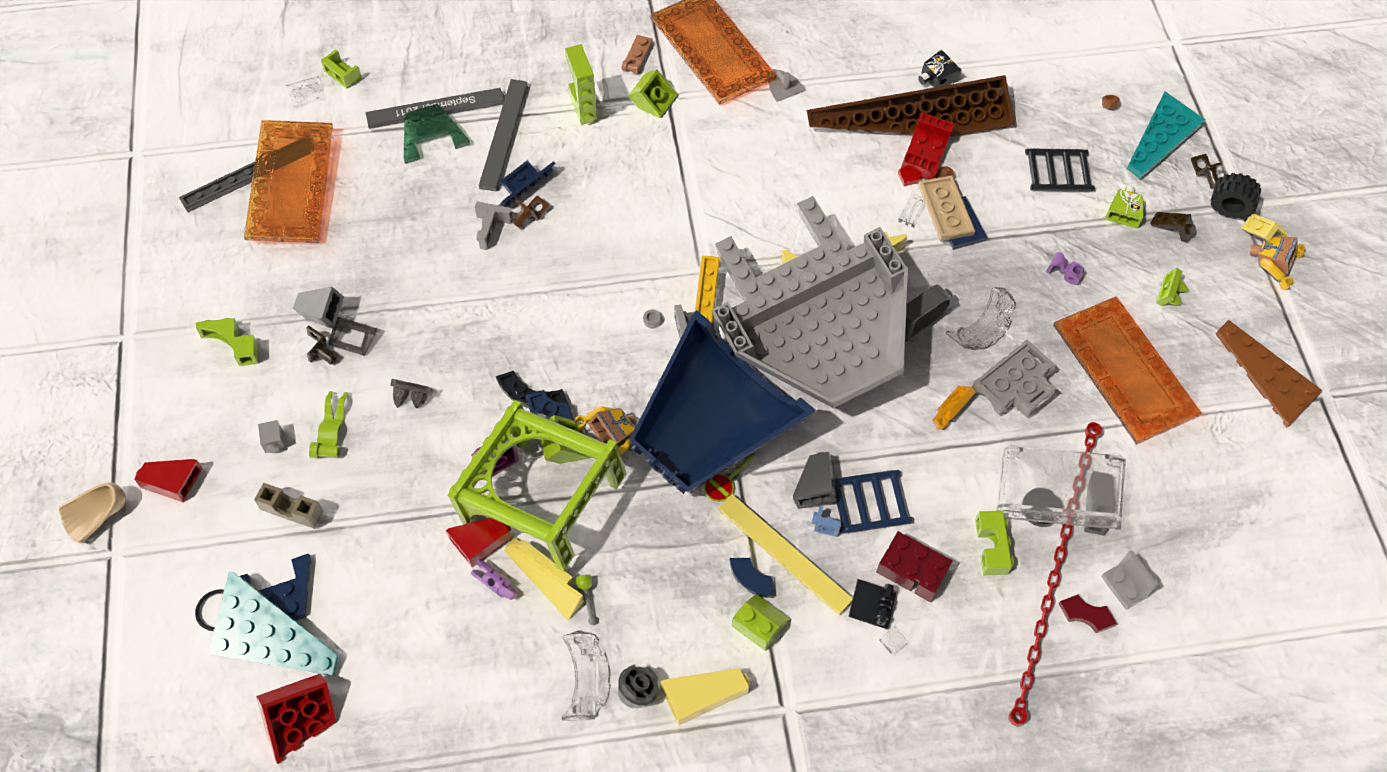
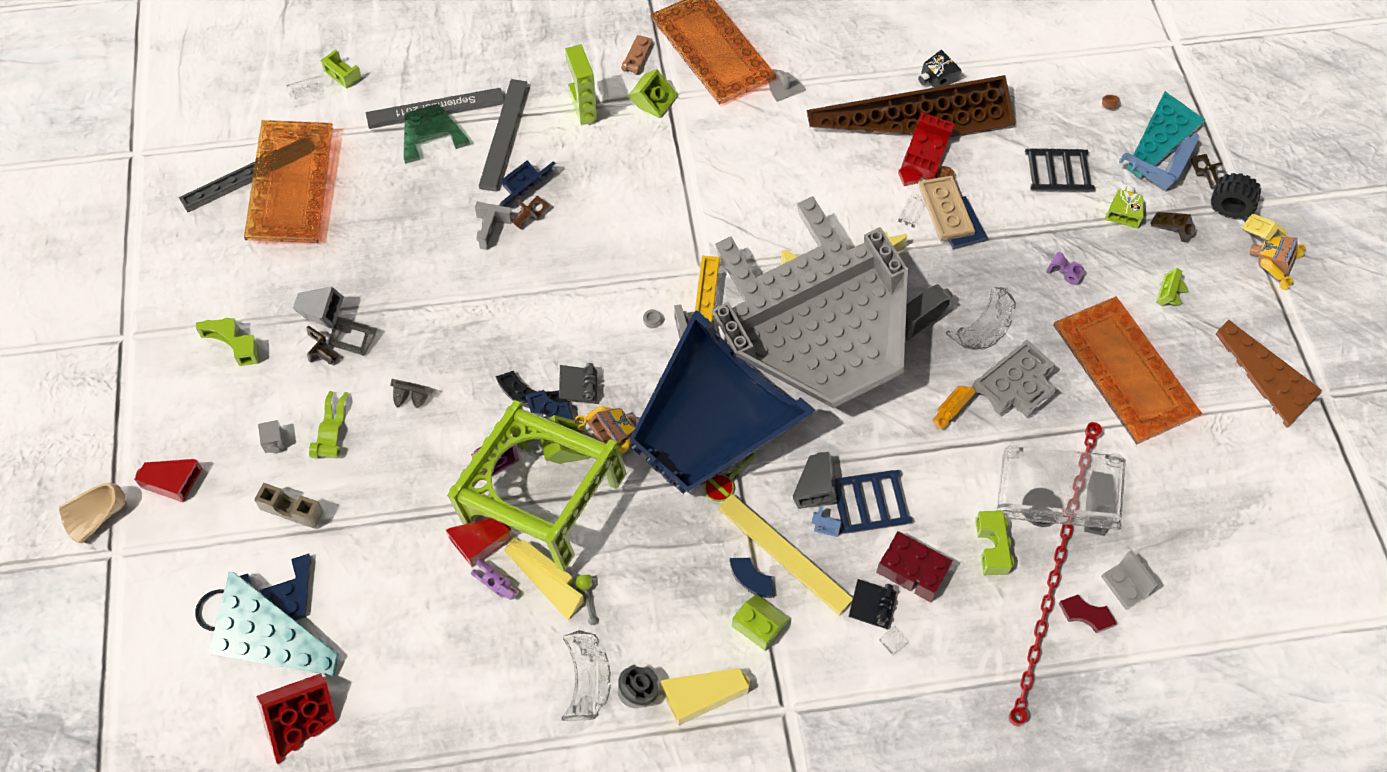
(578, 383): none -> dark grey hinge
(1167, 177): none -> medium blue hinge

